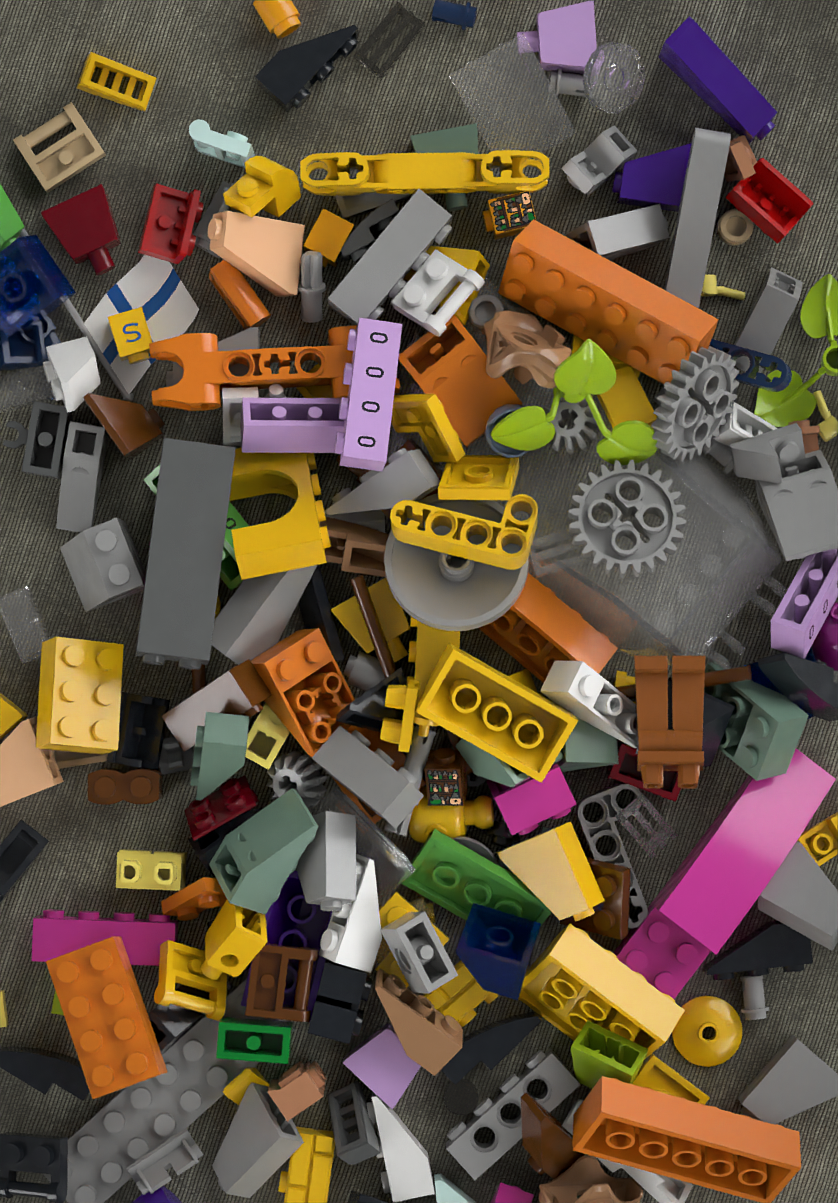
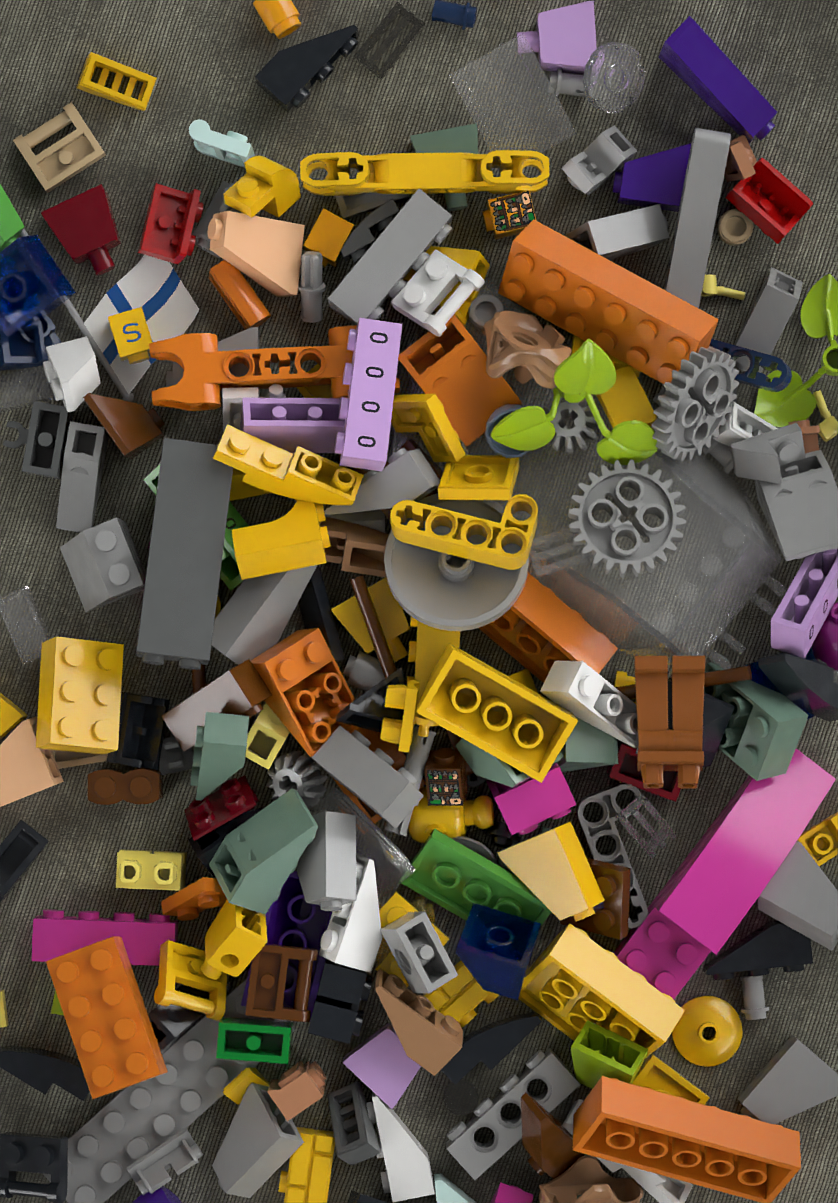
(292, 475): none -> yellow slope

